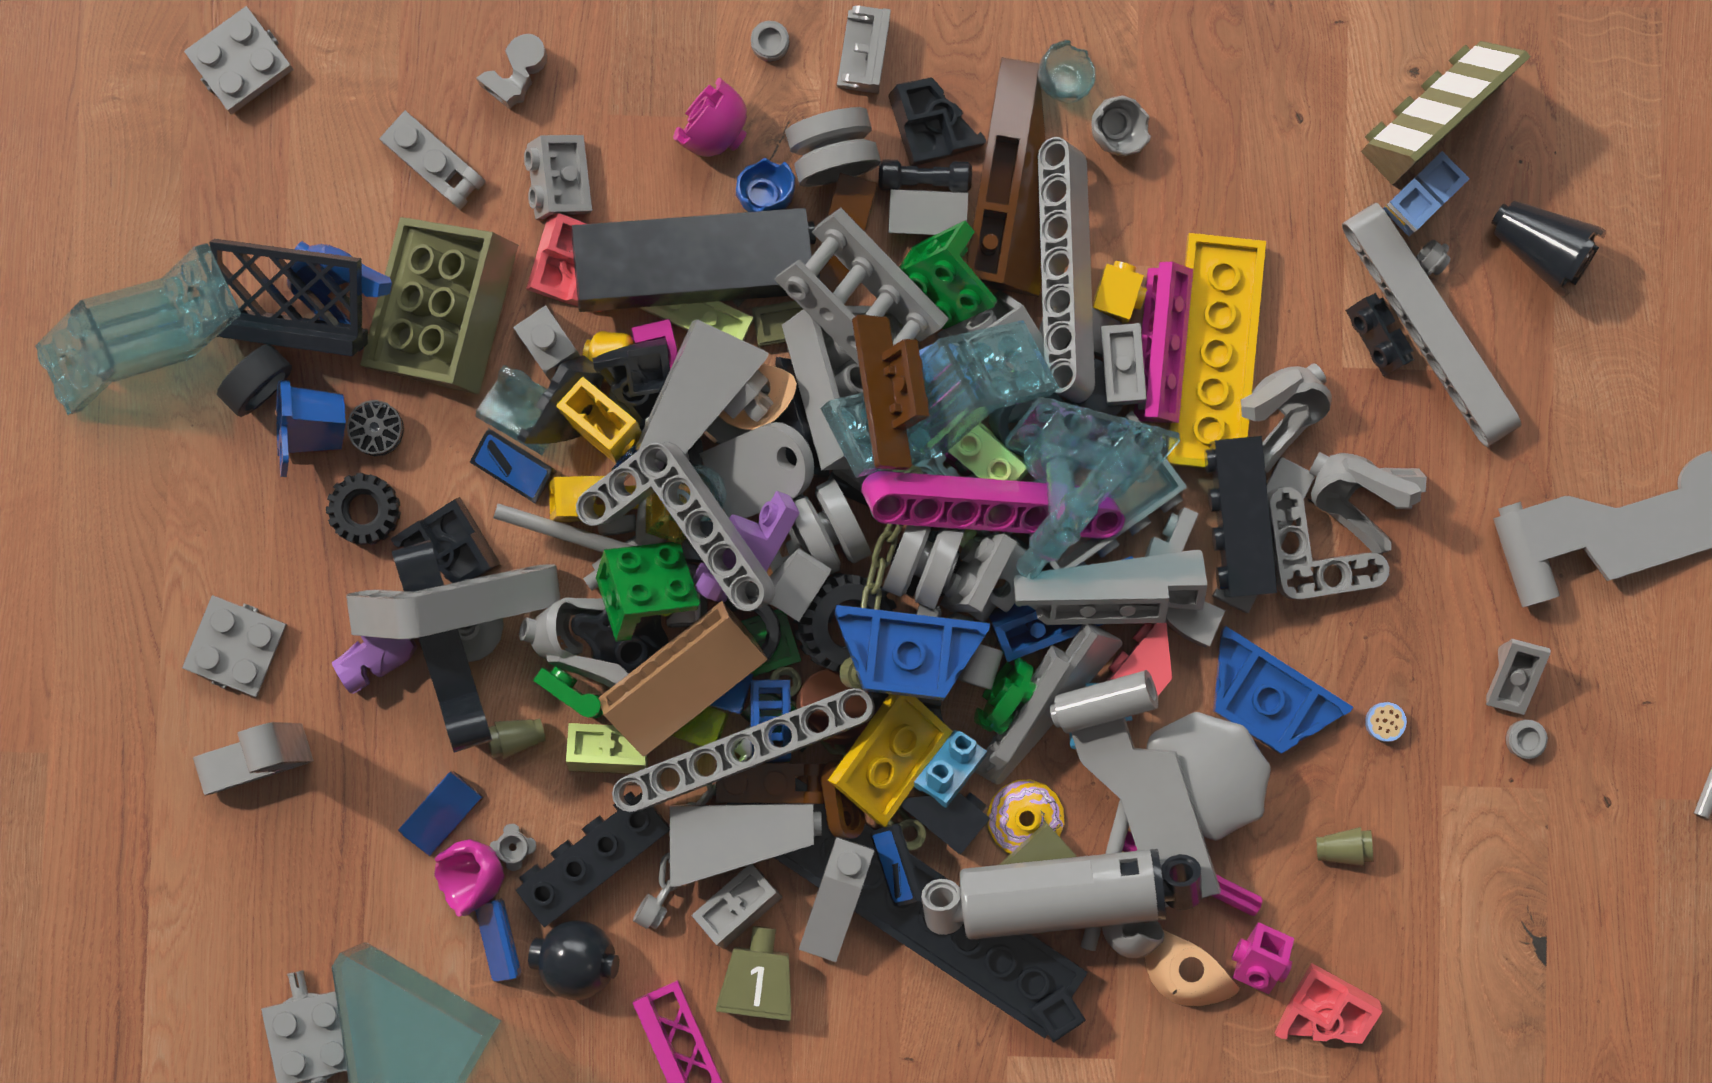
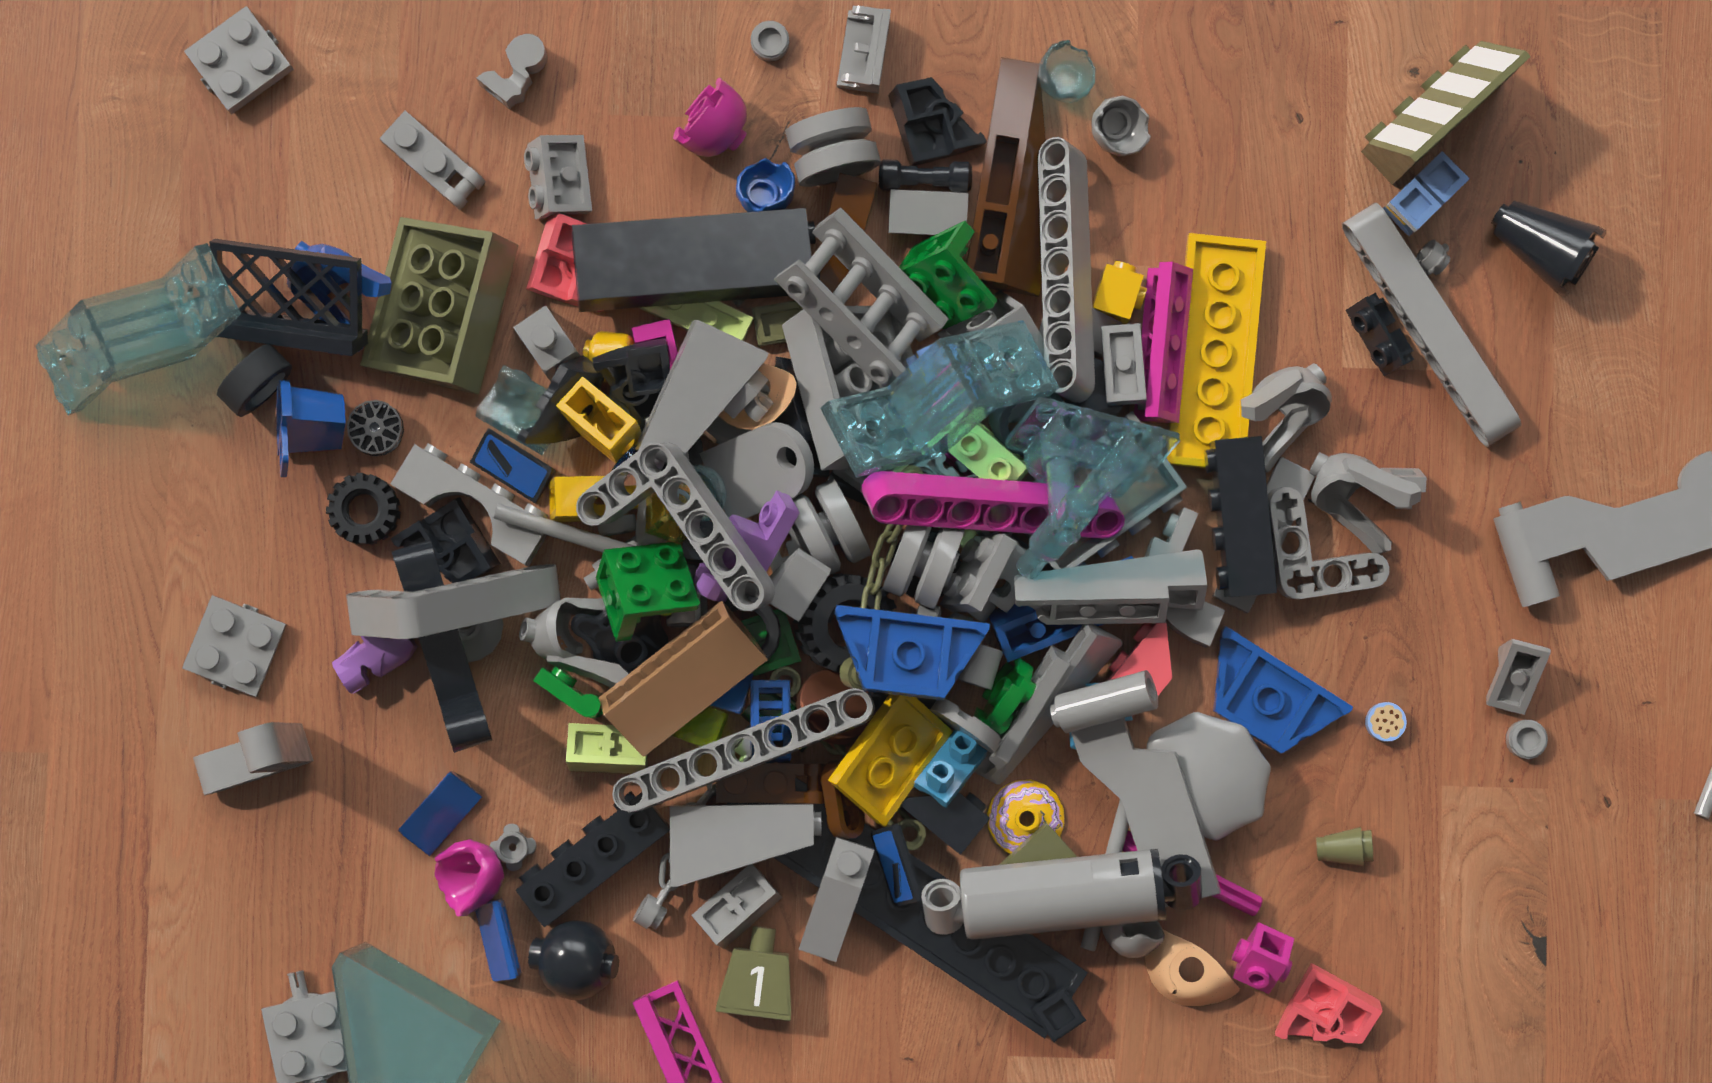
(431, 479): none -> light grey arch
(514, 736): olive cone -> none
(891, 389): reddish brown bracket -> none
(971, 726): none -> light grey tile

